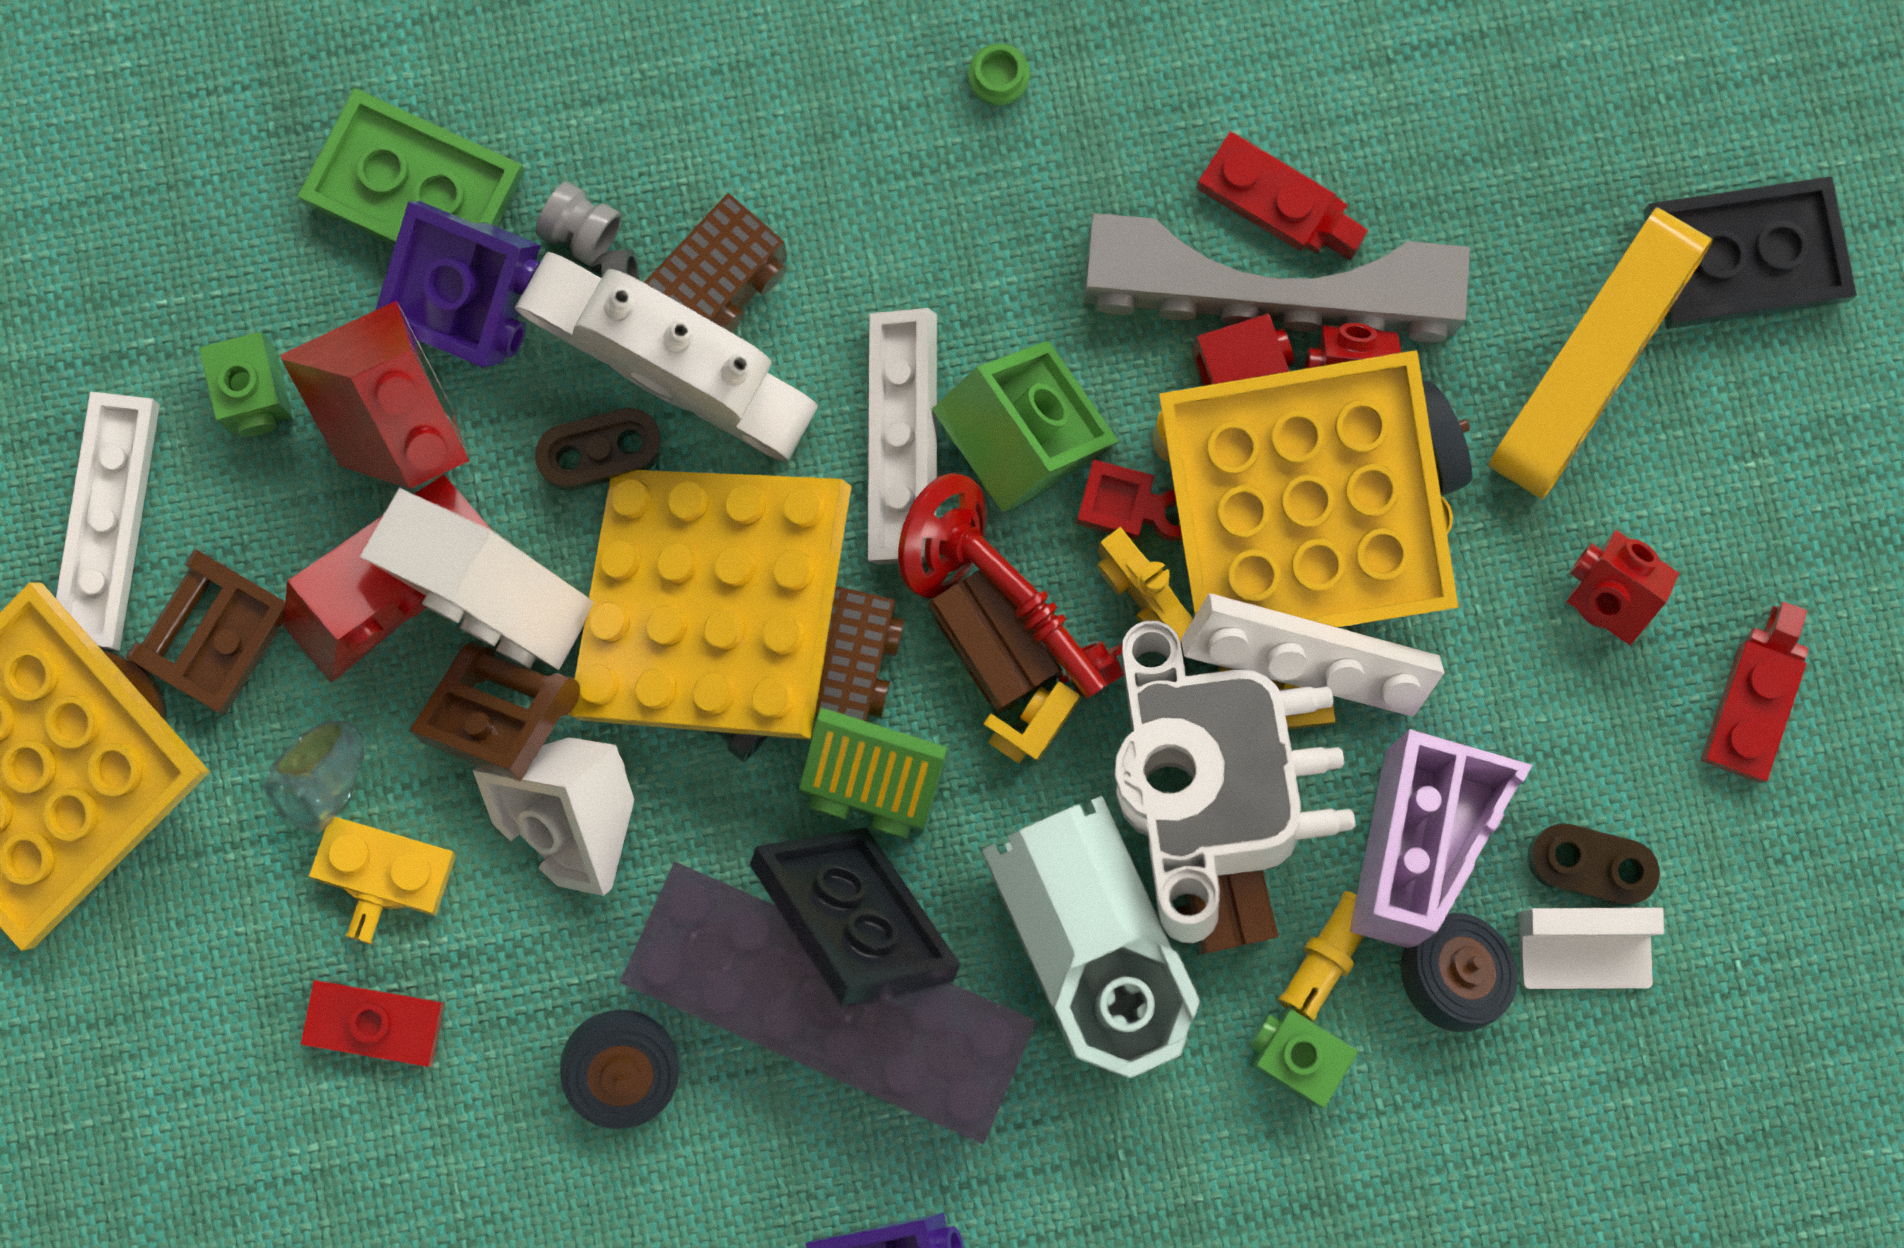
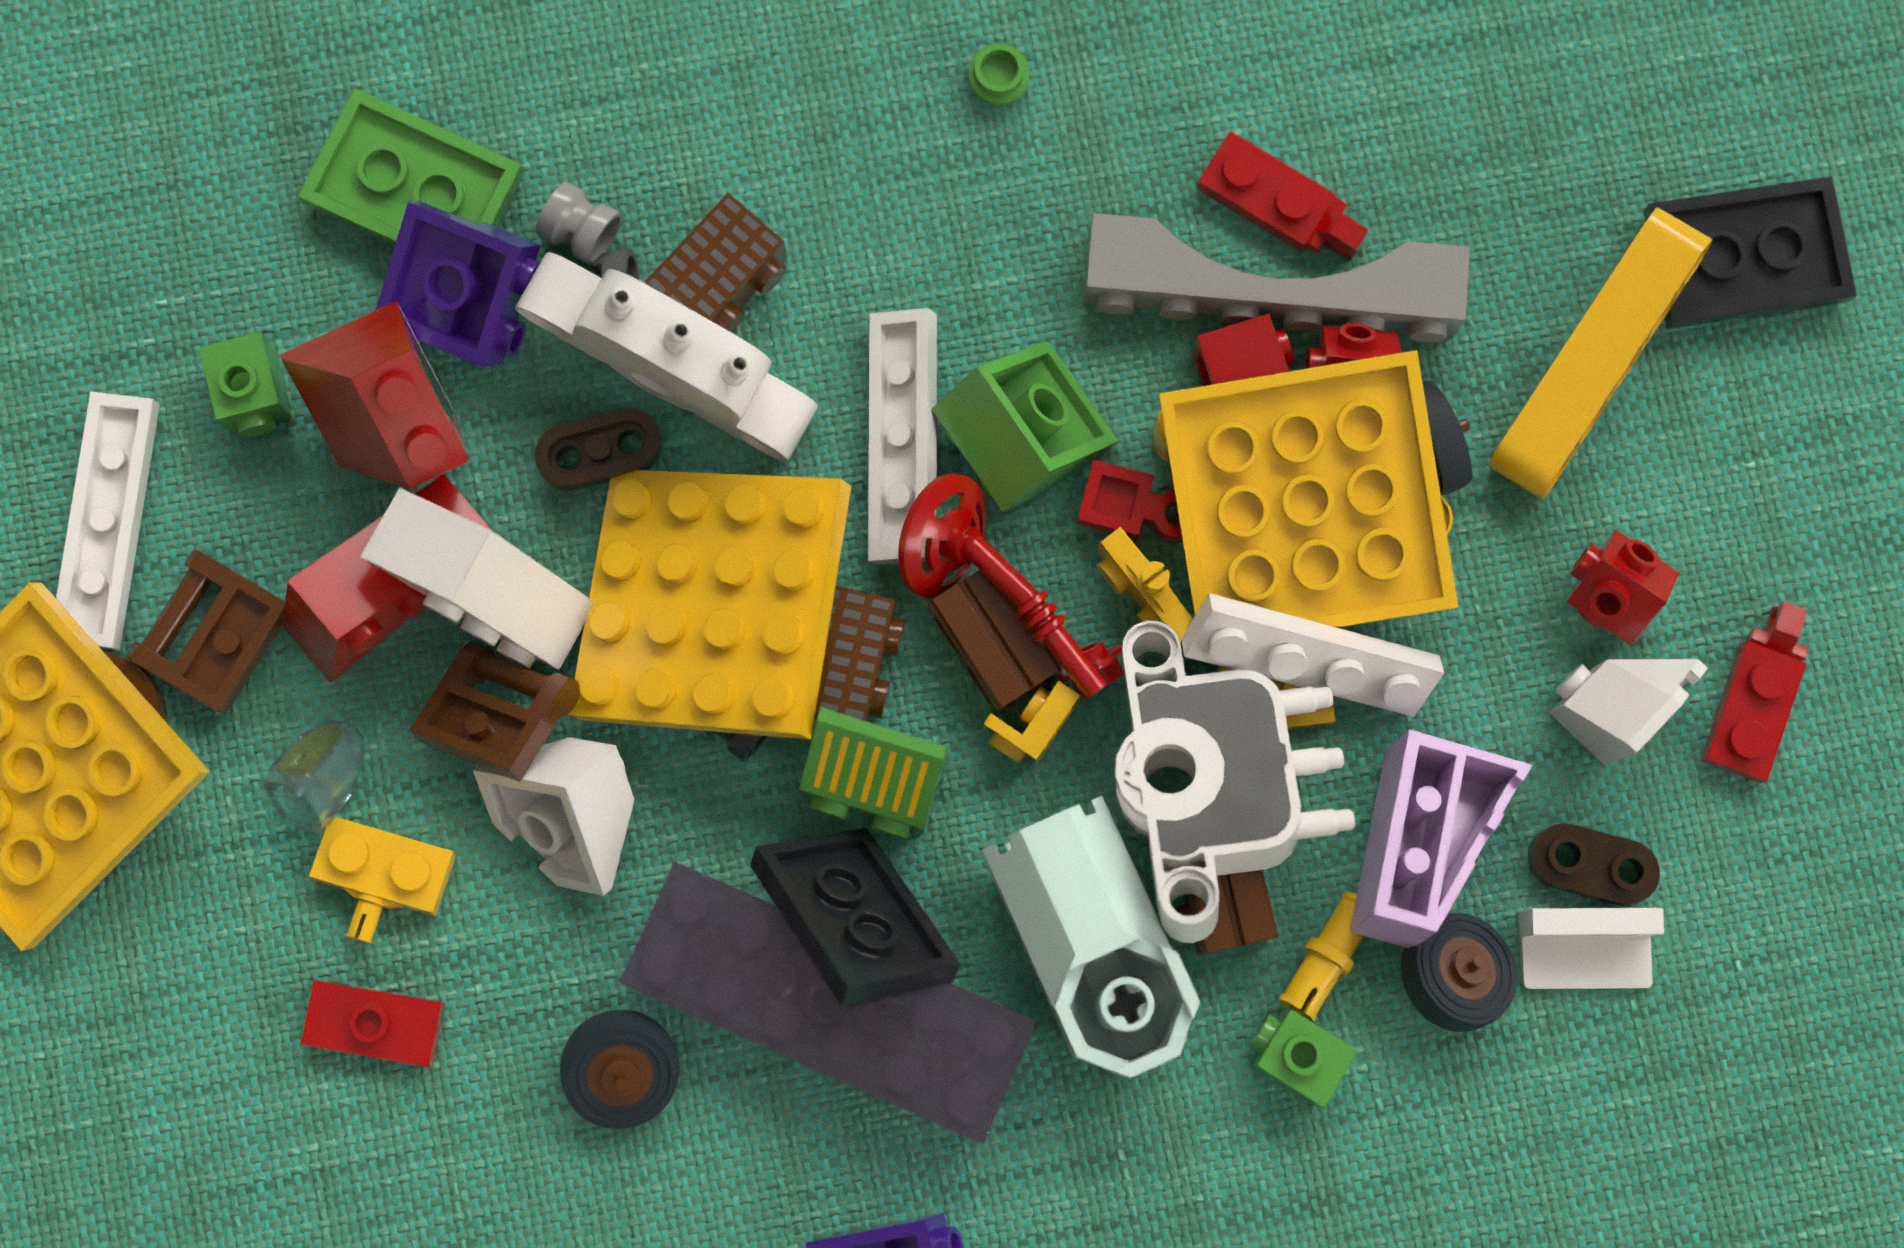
(1623, 702): none -> white slope

